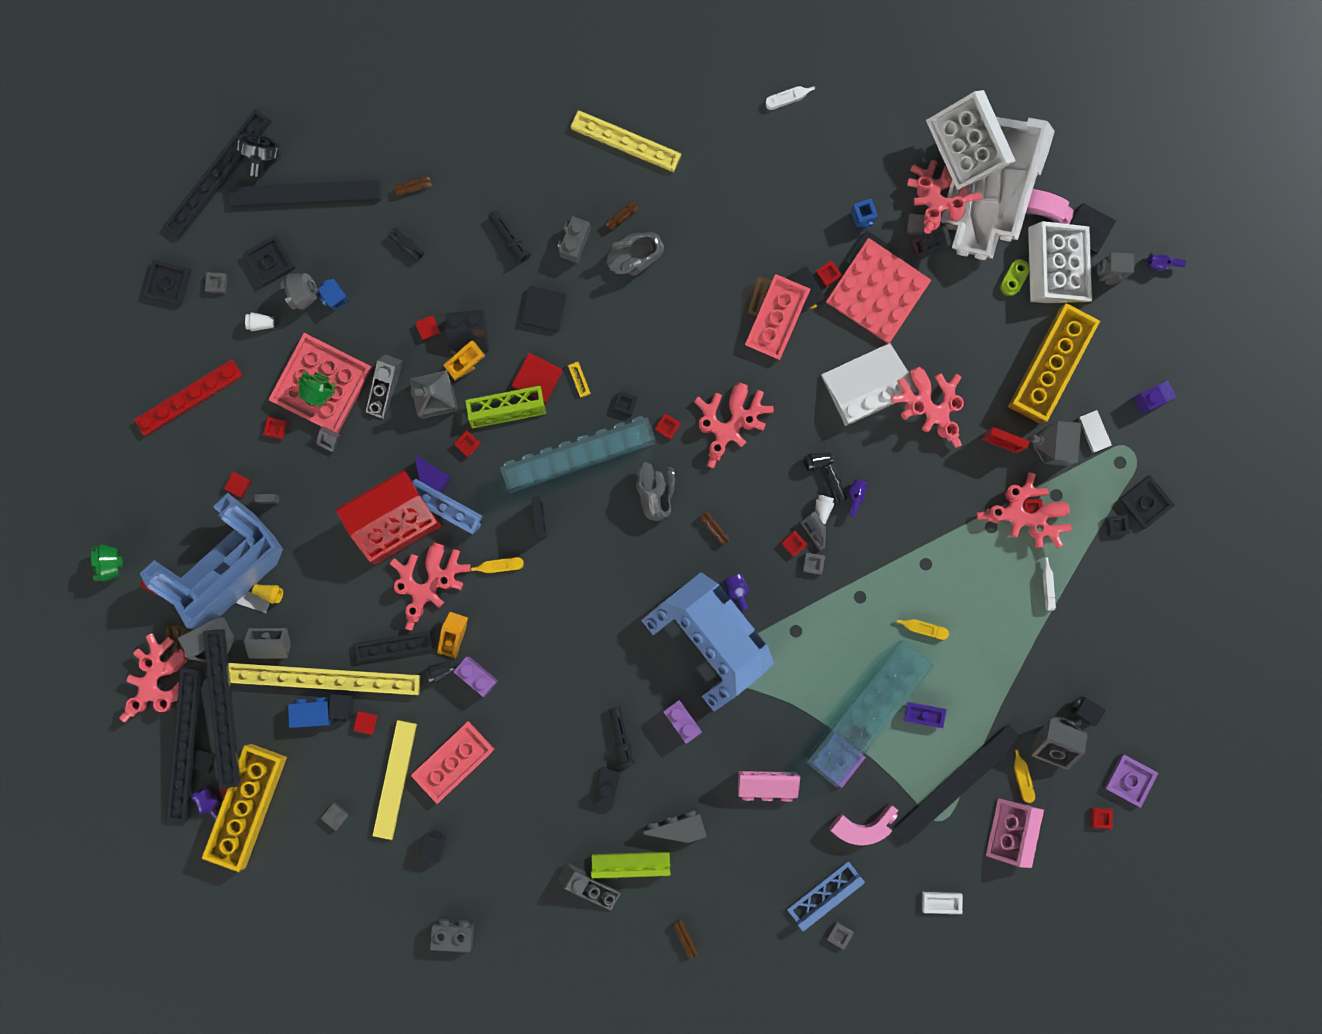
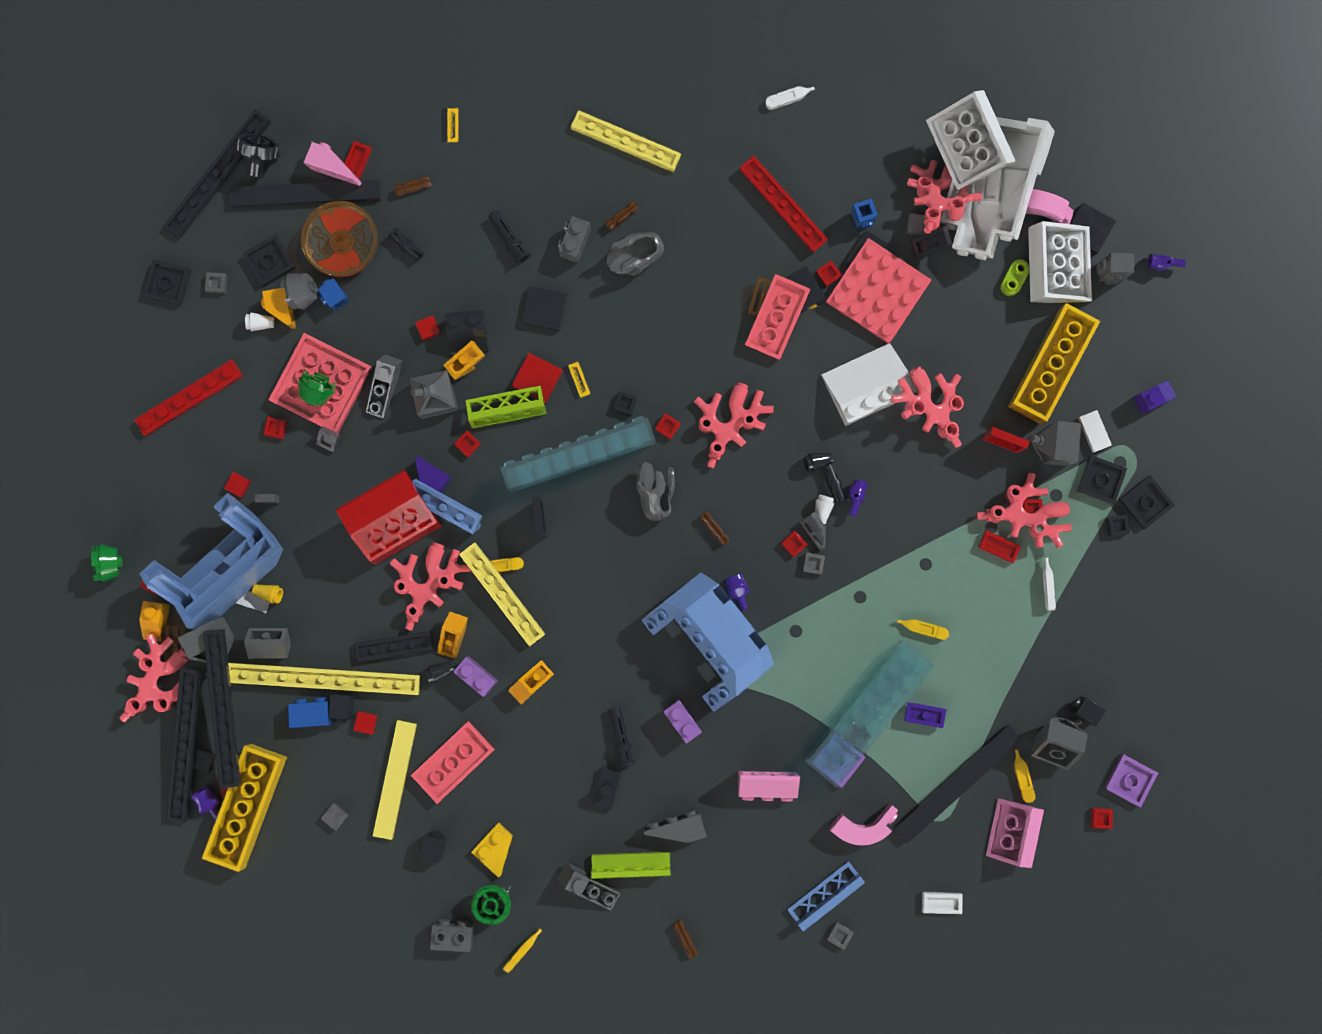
(154, 619): none -> light orange slope
(274, 303): none -> light orange slope
(325, 161): none -> bright pink slope
(339, 239): none -> clear orange dish
(358, 158): none -> red tile
(450, 125): none -> sticker
(491, 905): none -> green cone
(494, 849): none -> yellow wing
(502, 594): none -> light yellow plate
(521, 952): none -> yellow piece
(531, 682): none -> light orange slope
(783, 204): none -> red plate
(999, 546): none -> red tile
(1102, 479): none -> black tile

